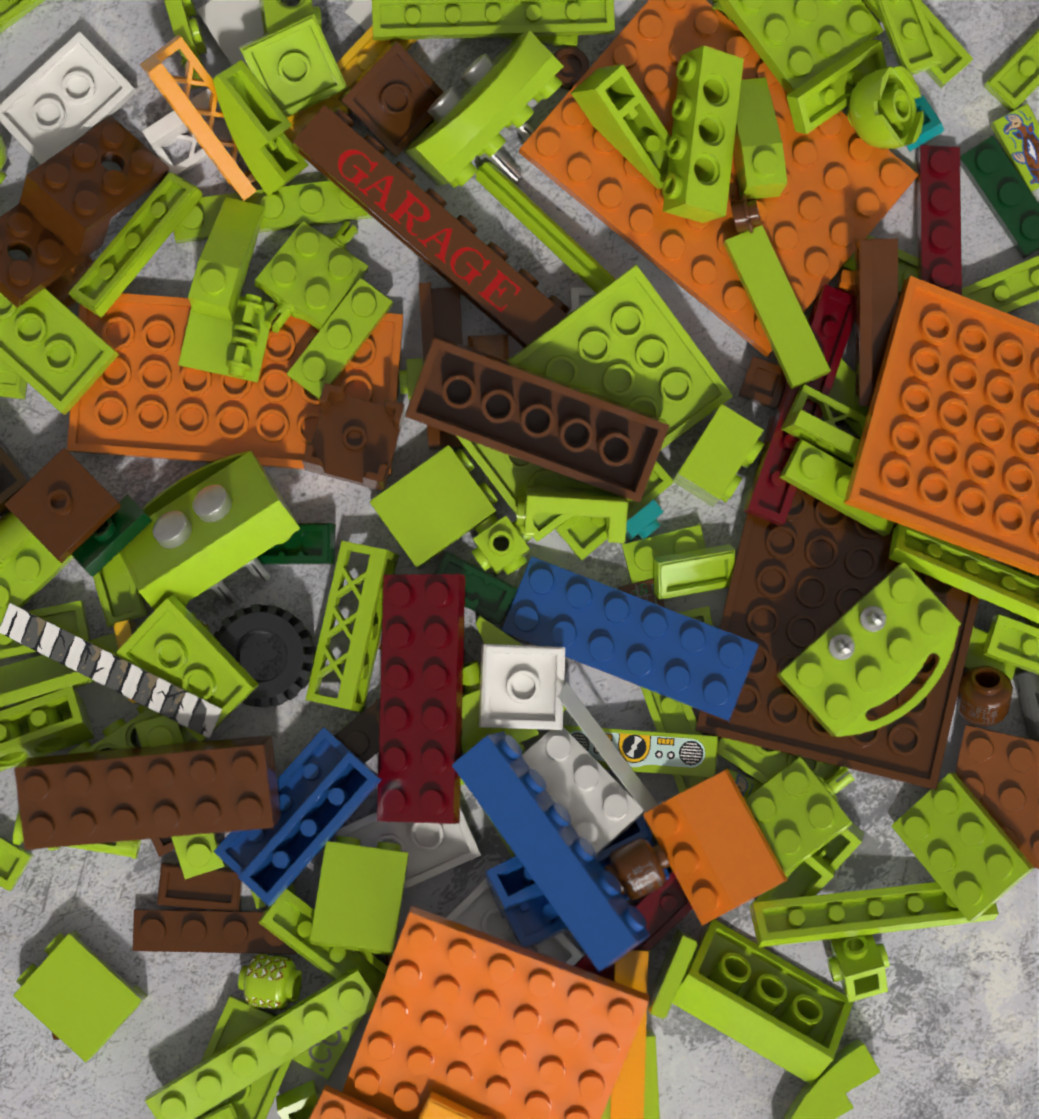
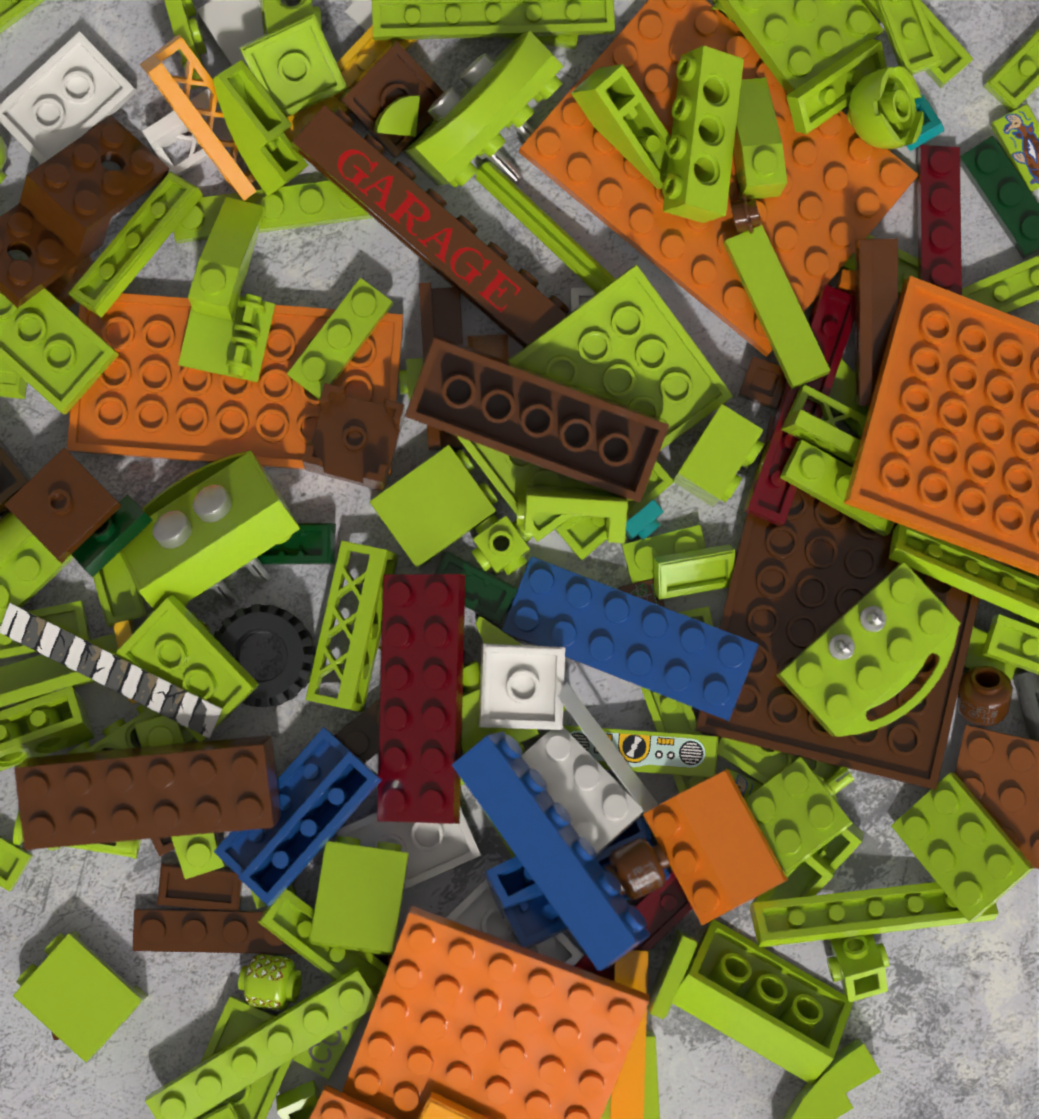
(310, 275): lime plate -> none
(399, 117): none -> lime tile
(574, 64): reddish brown tile -> none

